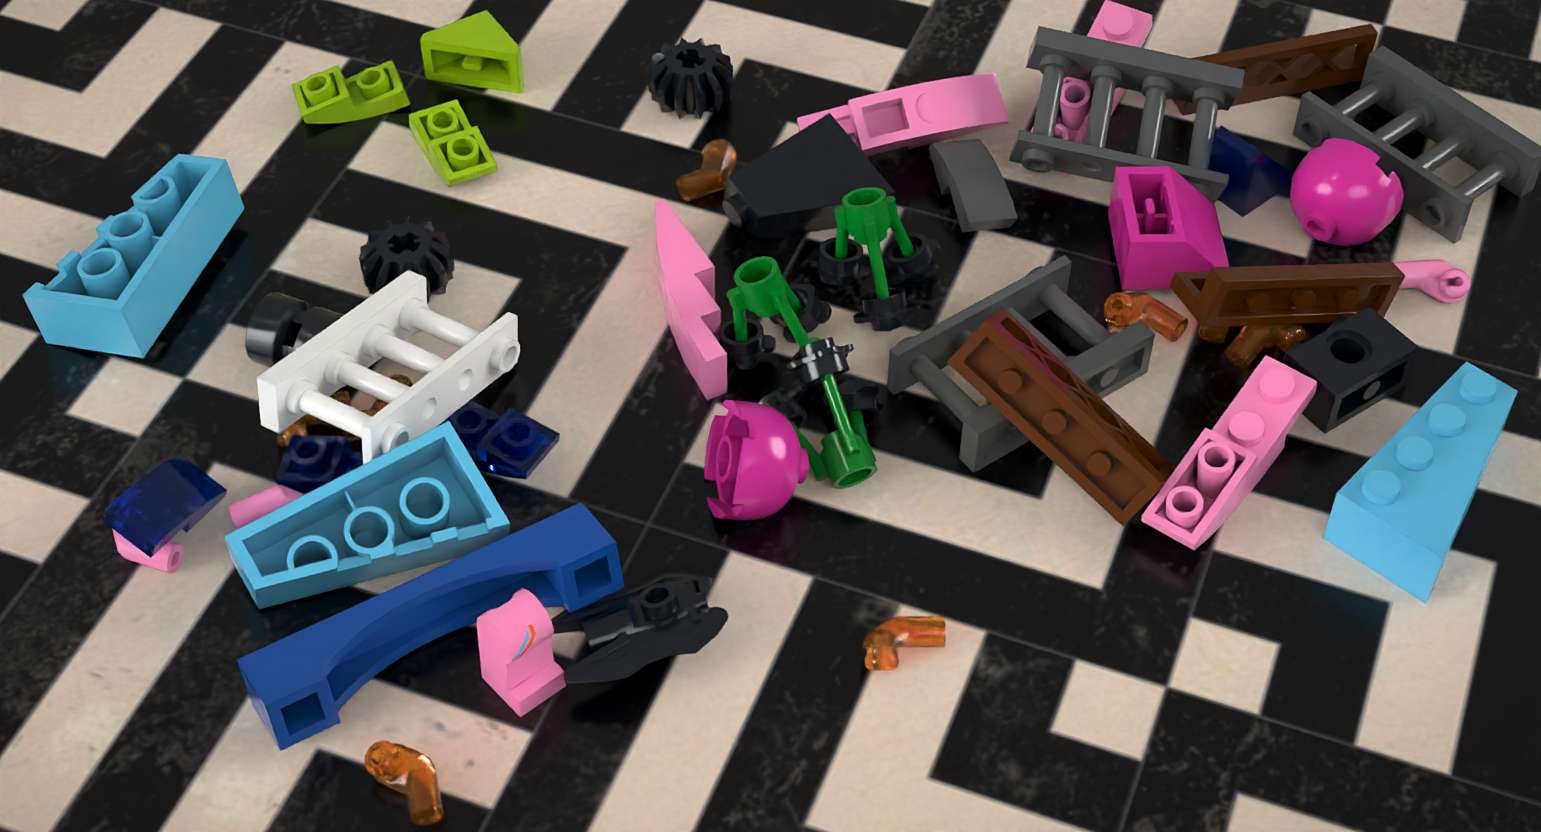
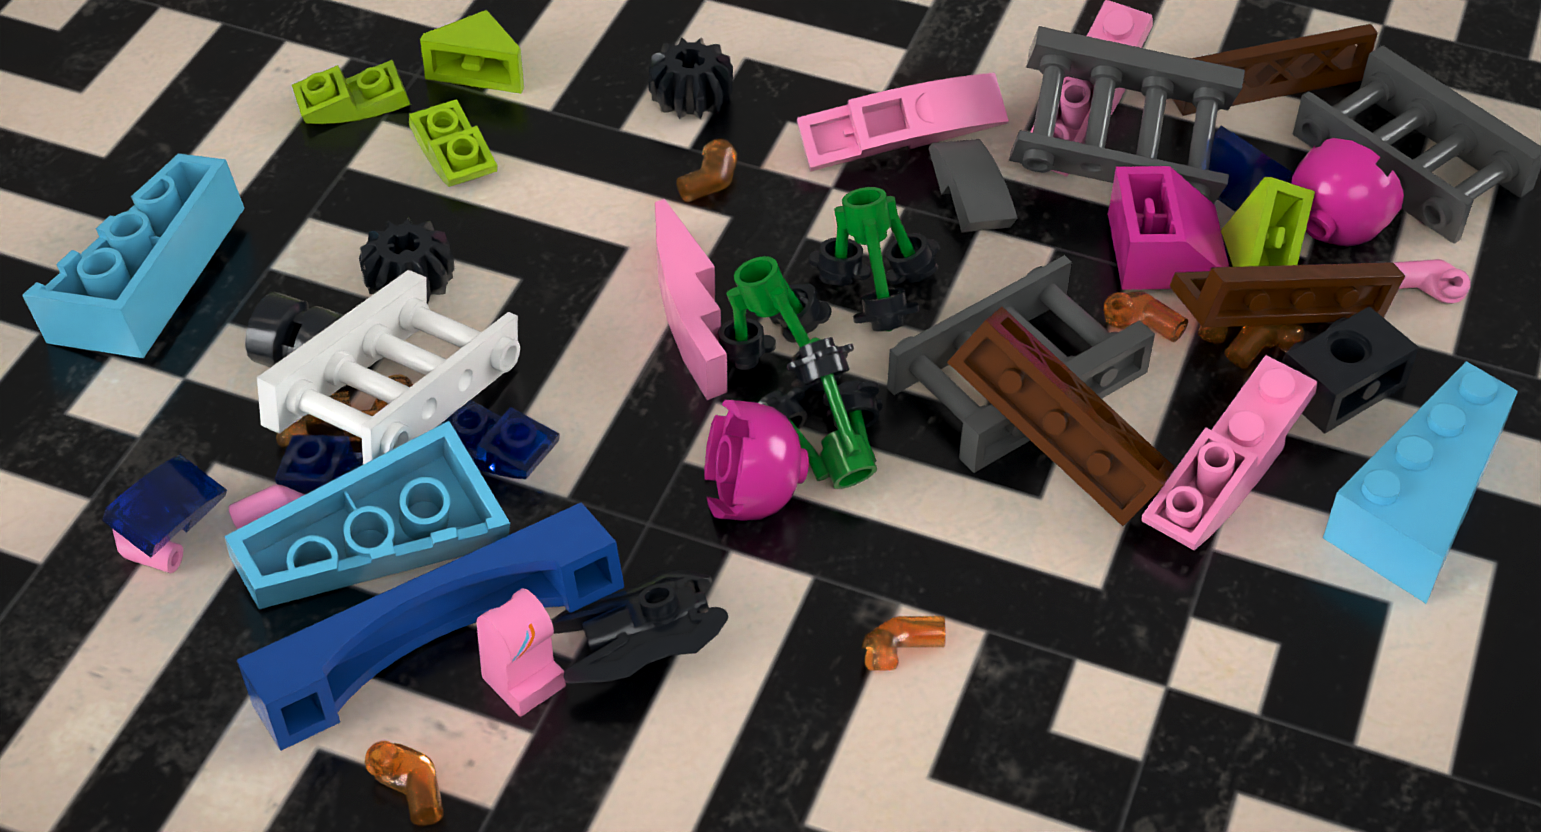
(799, 183): black slope -> none
(1269, 225): none -> lime slope

